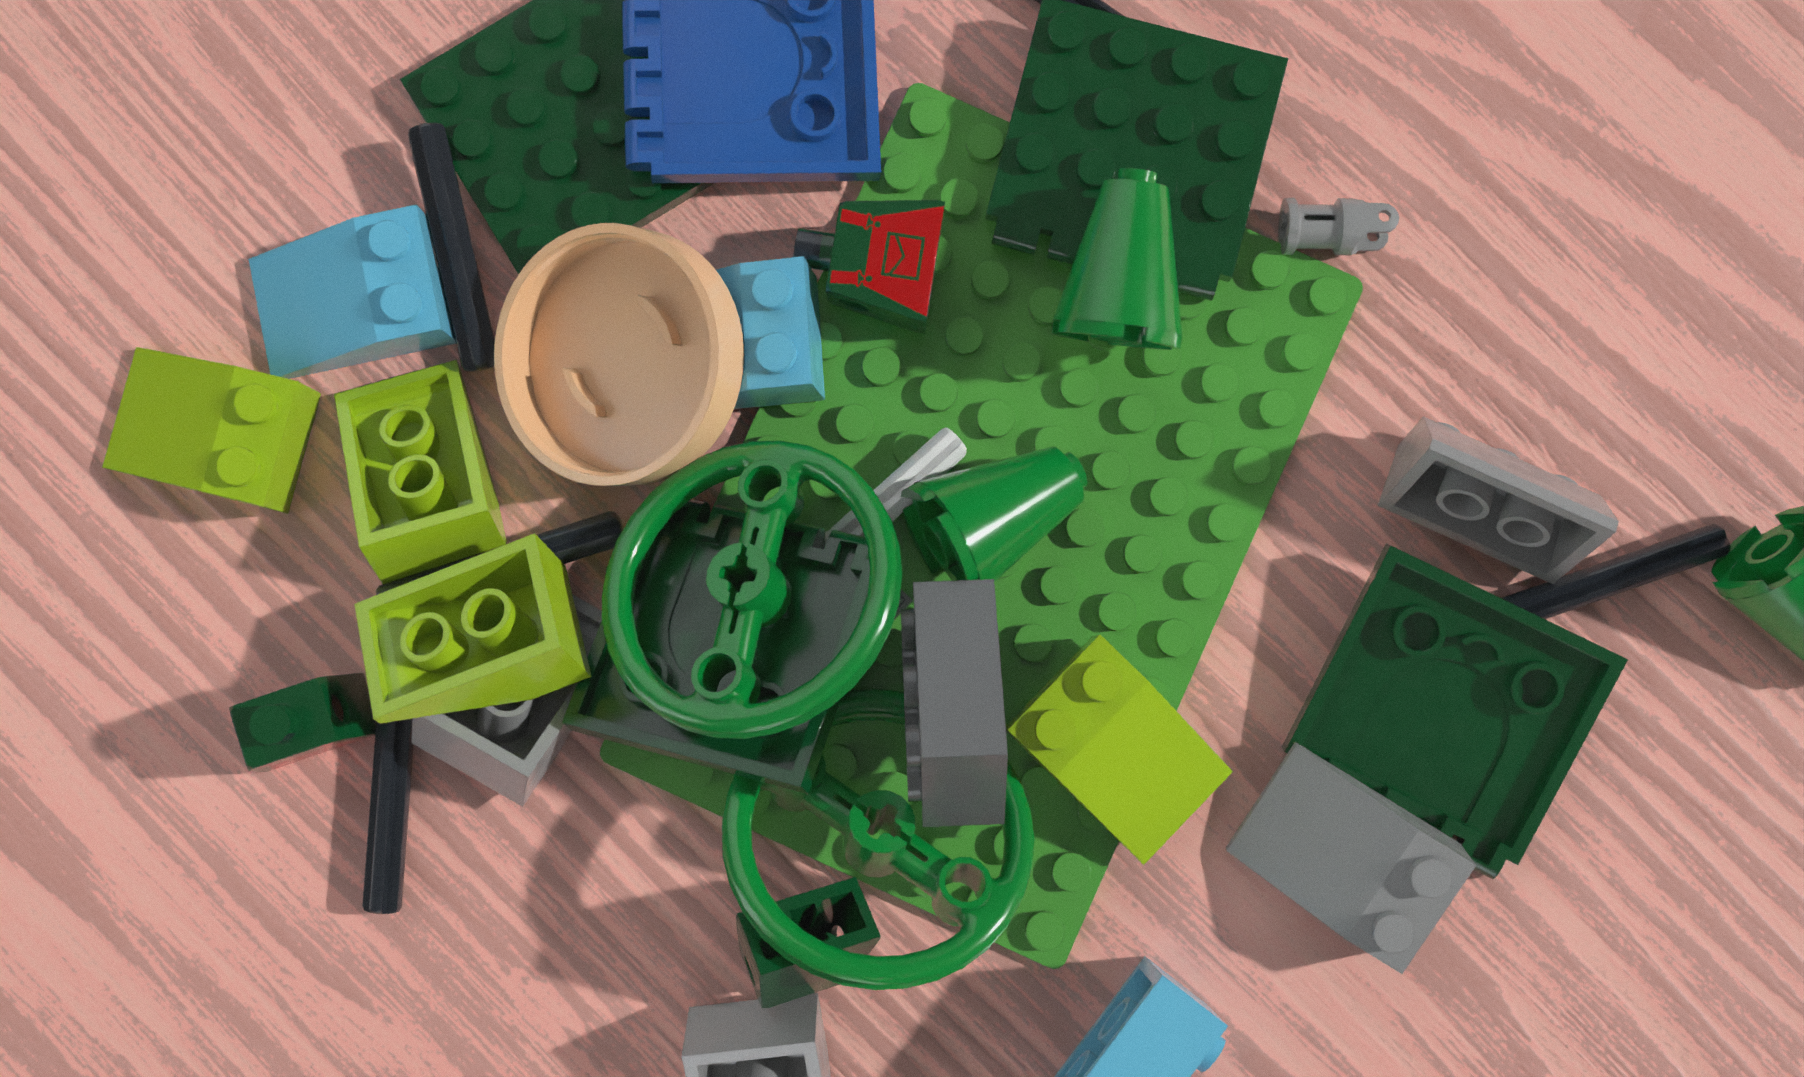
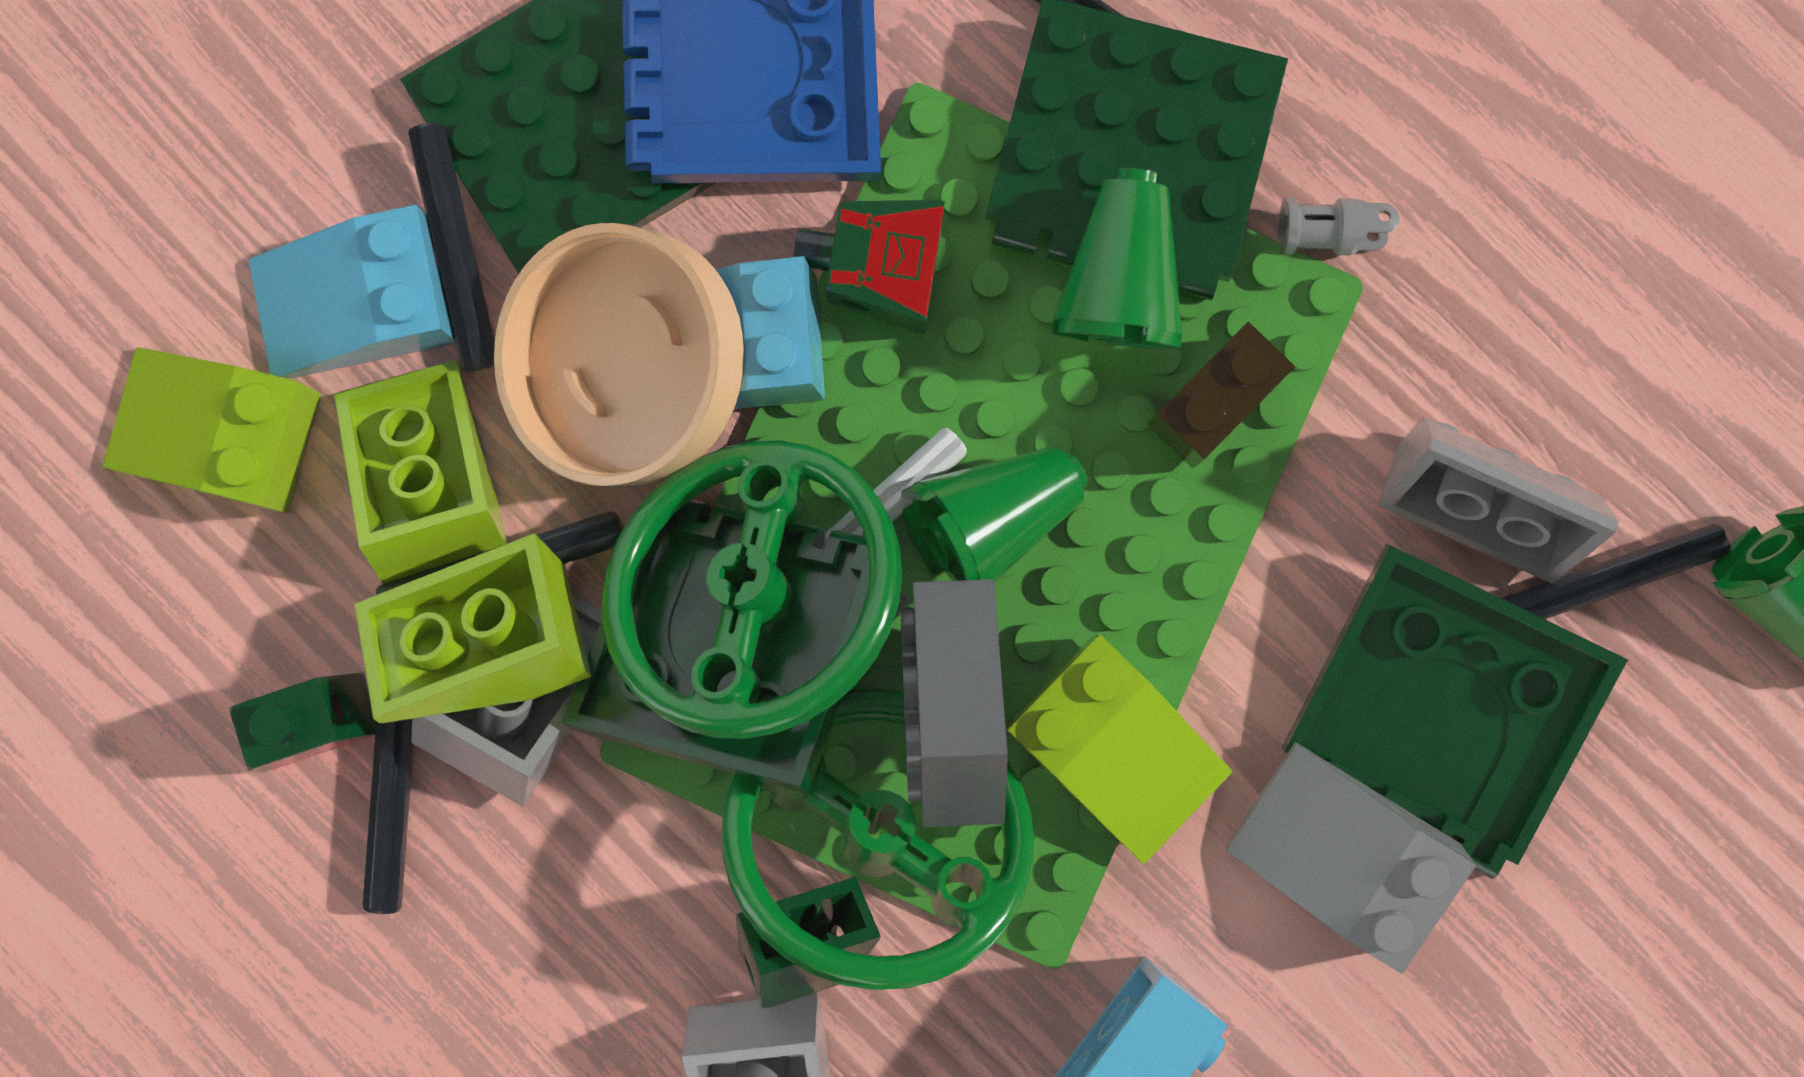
(1221, 395): none -> dark brown brick

